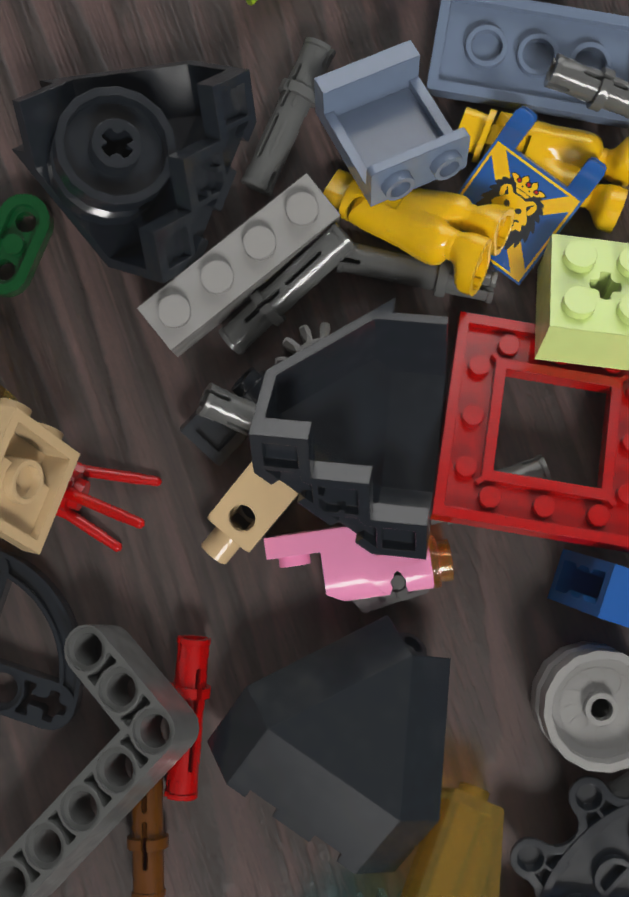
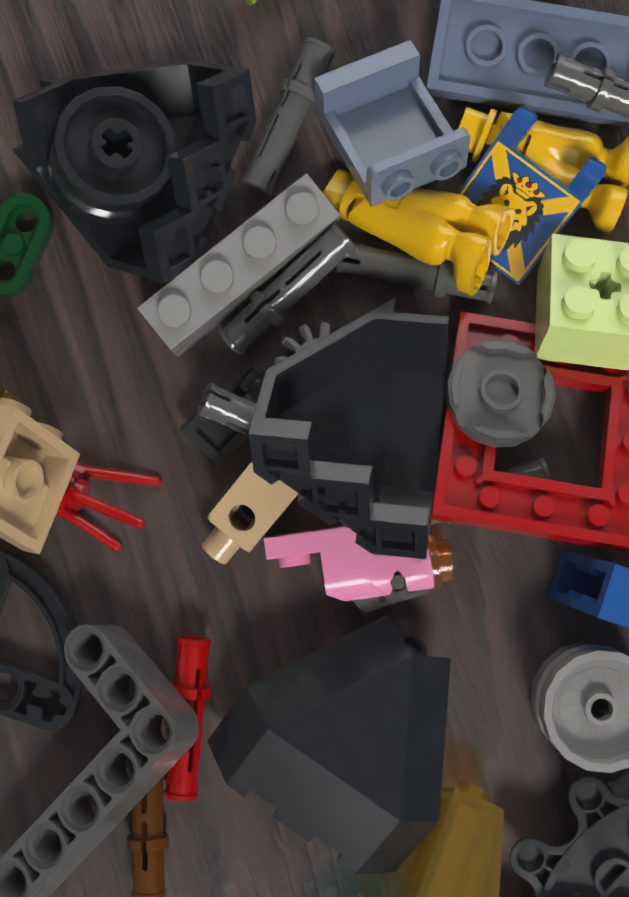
(500, 393): none -> dark grey tile

